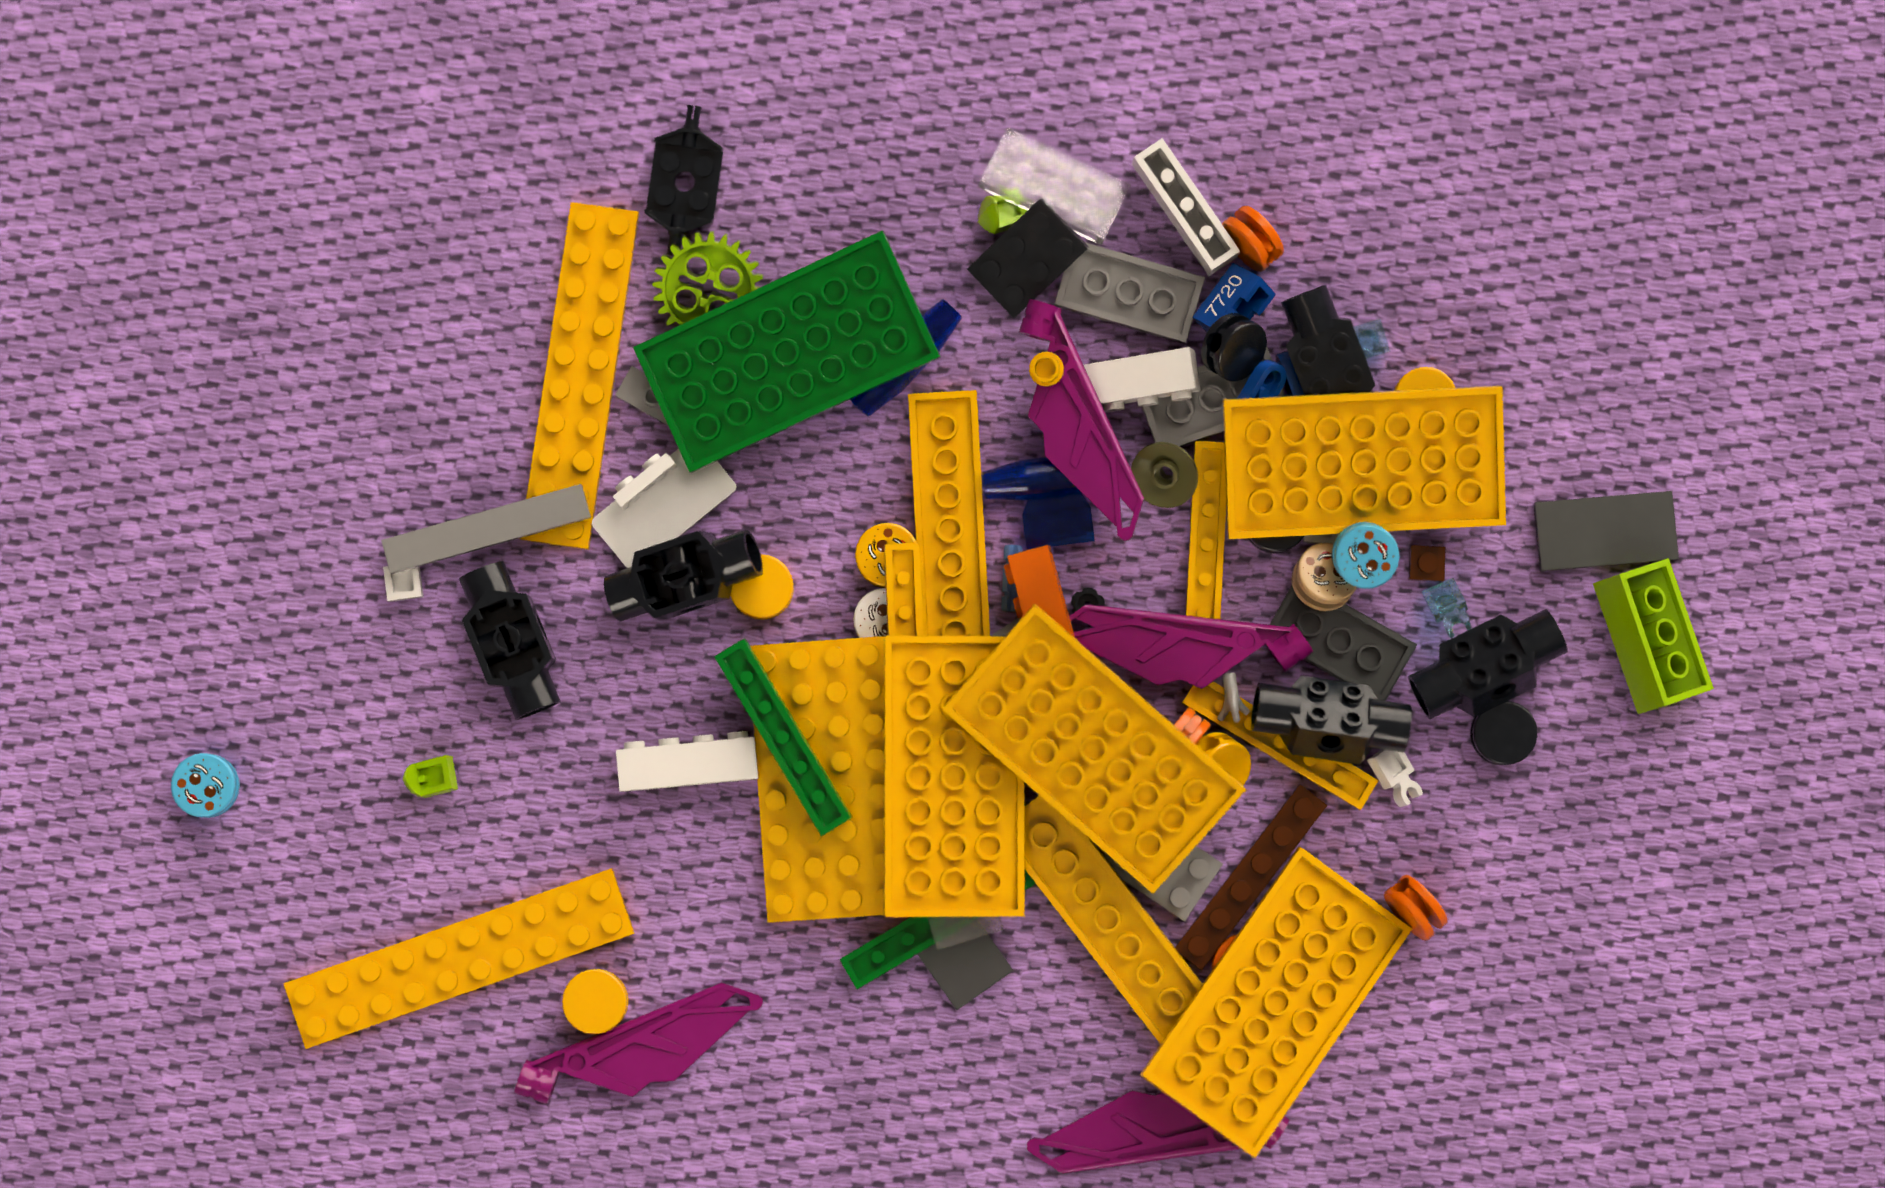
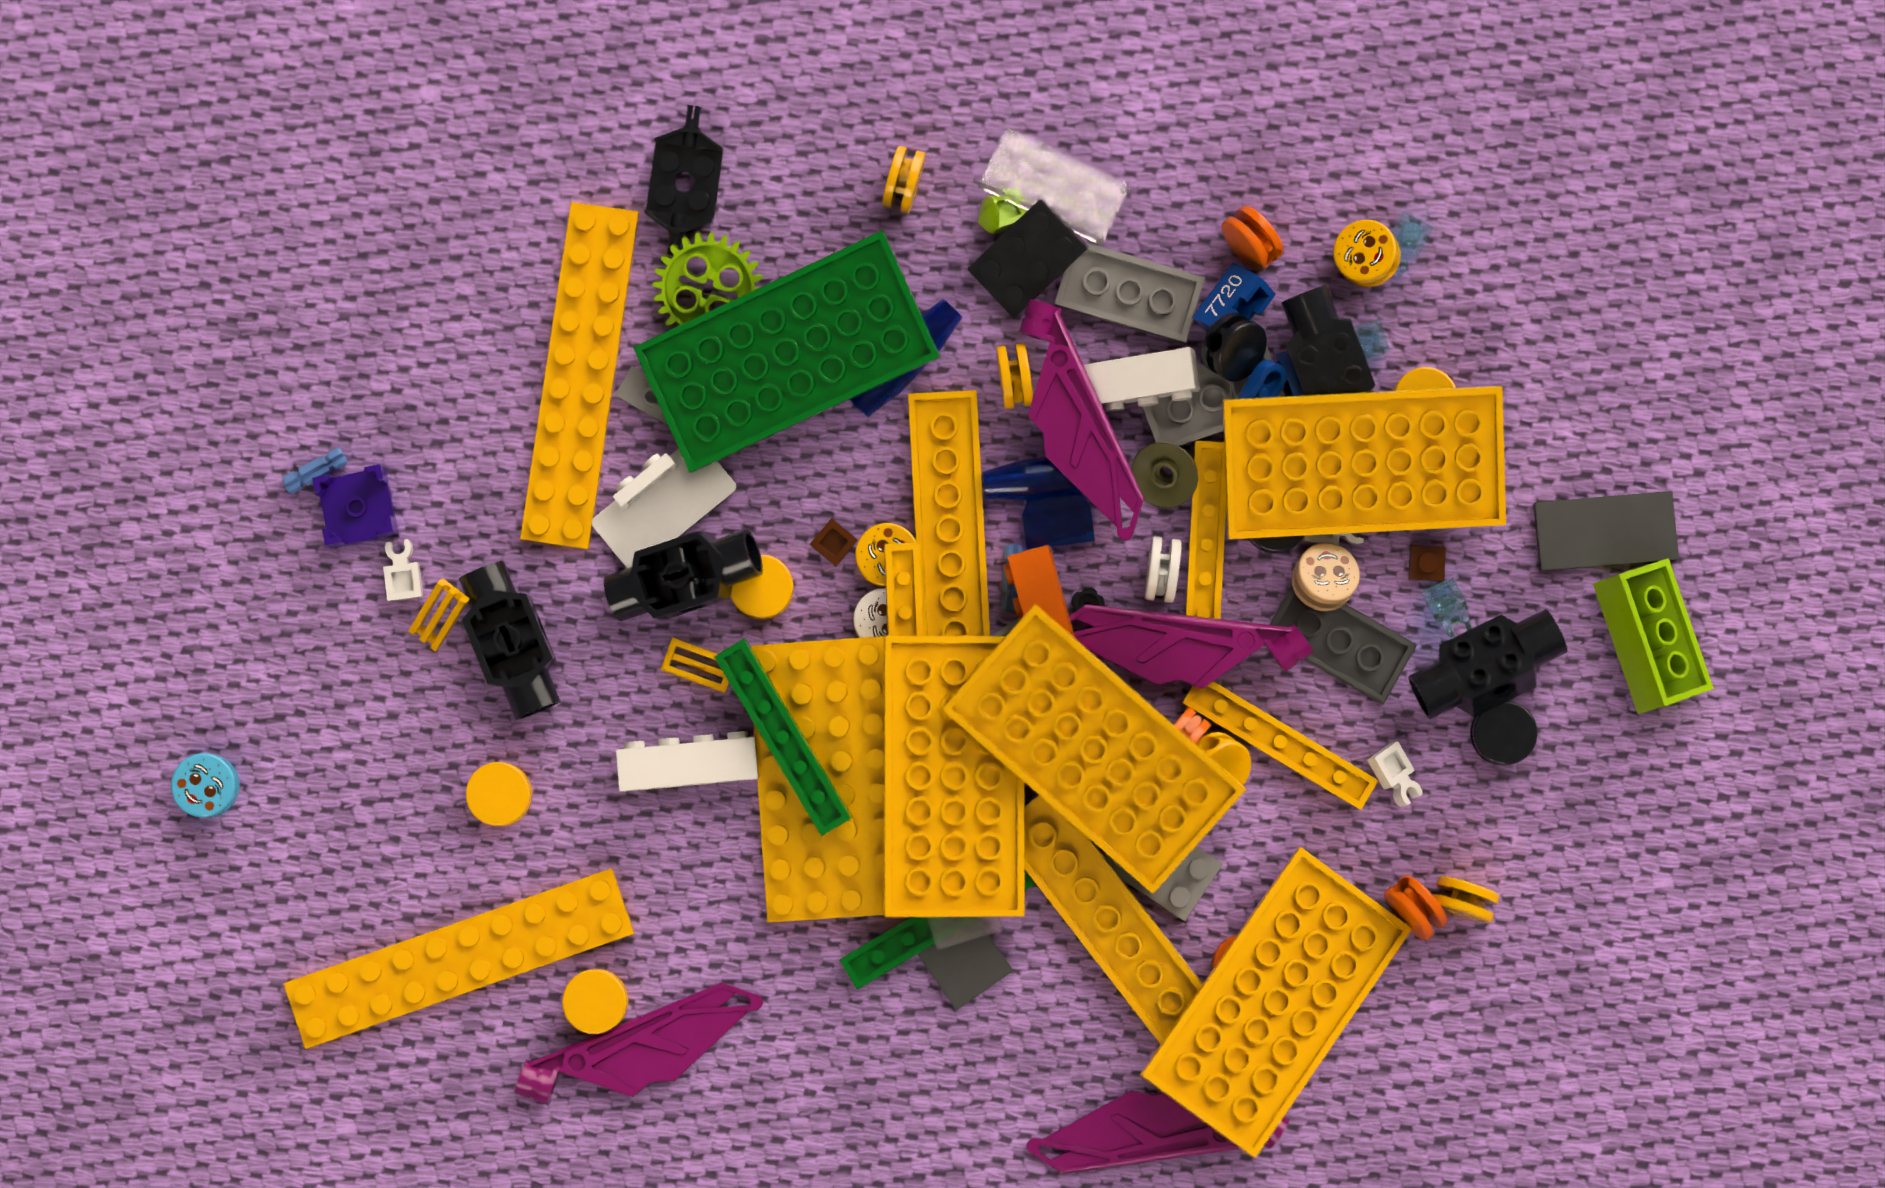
(318, 467): none -> medium blue axle
(356, 507): none -> dark purple panel
(427, 632): none -> yellow tile
(431, 777): lime plate -> none
(486, 529): light grey tile -> none
(499, 794): none -> yellow head
(670, 655): none -> yellow tile
(833, 542): none -> reddish brown plate
(903, 179): none -> yellow head
(1014, 376): none -> yellow head
(1046, 369): yellow plate -> none
(1162, 570): none -> white head
(1185, 207): white brick -> none
(1231, 699): light grey bar -> none
(1250, 877): reddish brown plate -> none
(1330, 719): black brick -> none
(1365, 555): medium azure head -> none
(1366, 253): none -> yellow head
(1411, 237): none -> clear light blue plate
(1466, 899): none -> yellow head

